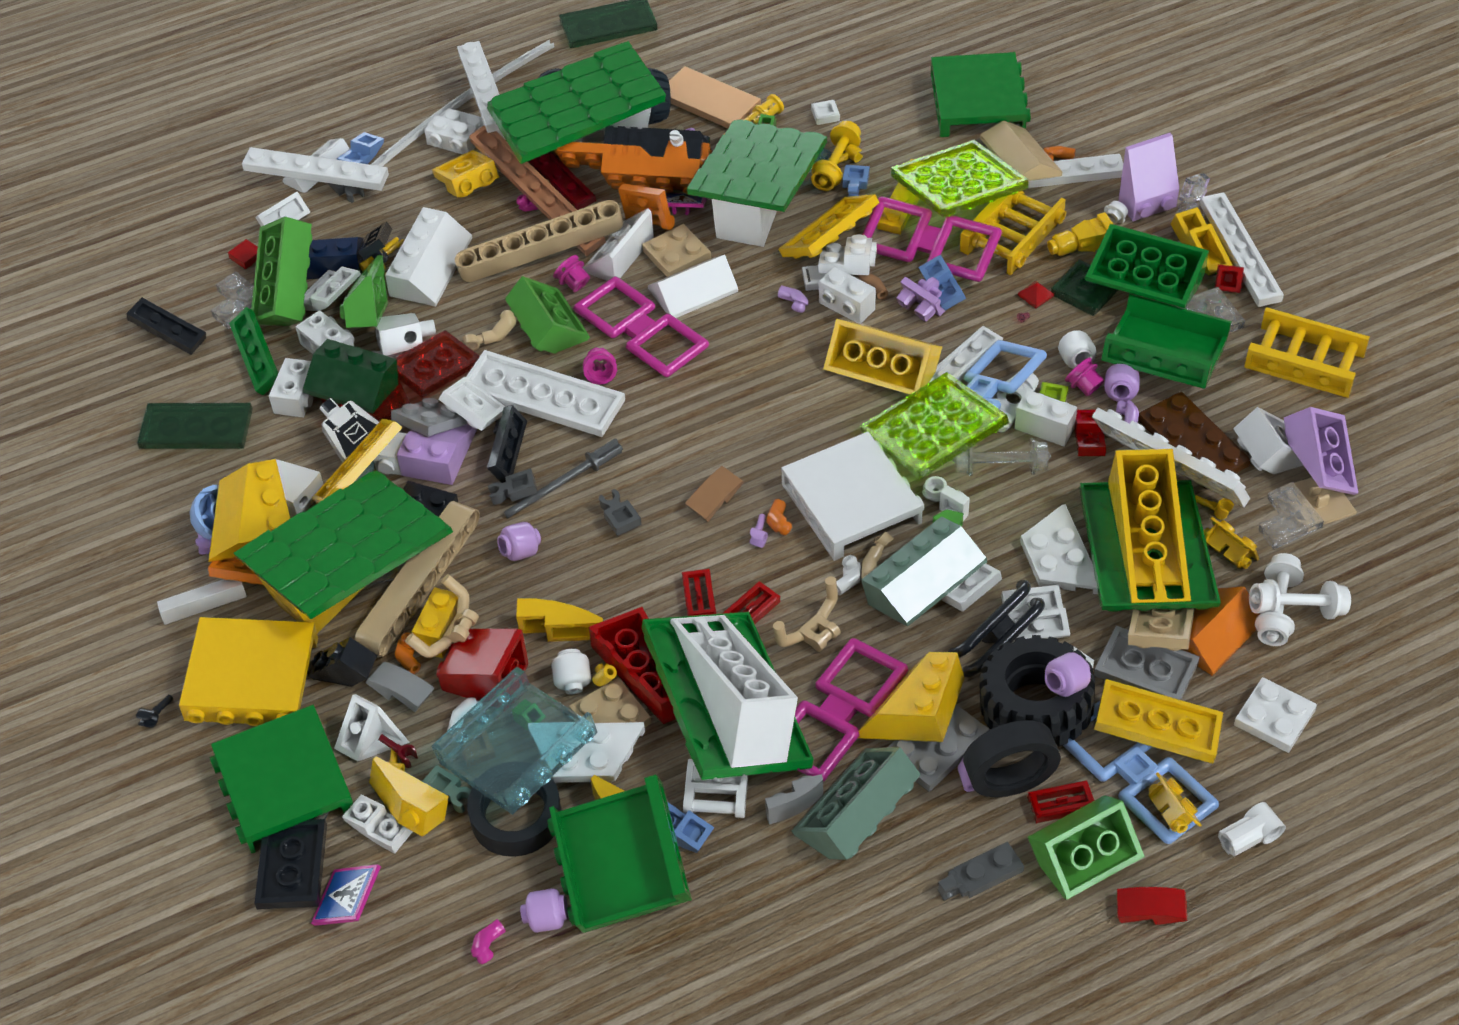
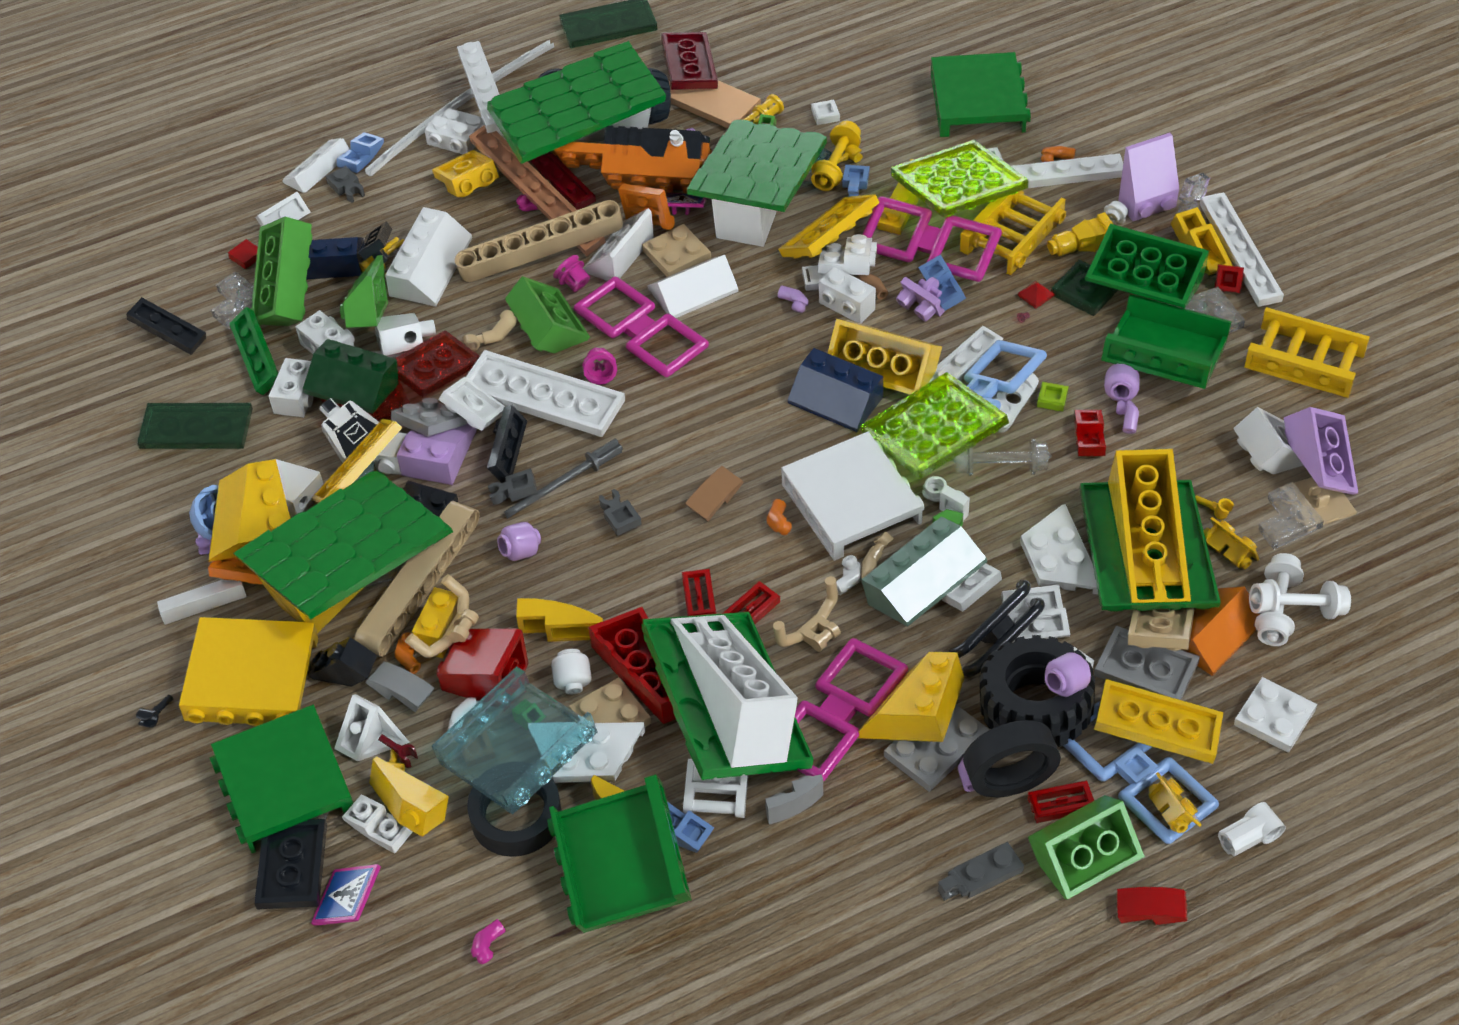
(315, 168): white plate -> none
(329, 288): white slope -> none
(449, 785): sand green plate -> none
(544, 910): lavender head -> none
(604, 674): yellow arm -> none
(689, 60): none -> dark red tile
(759, 537): lavender hand -> none
(836, 390): none -> dark blue slope
(857, 802): sand green slope -> none
(1020, 151): tan slope -> none
(1045, 417): white brick -> none
(1076, 347): white head -> none
(1085, 377): dark pink piece -> none
(1188, 426): reddish brown plate -> none
(1200, 471): white plate -> none

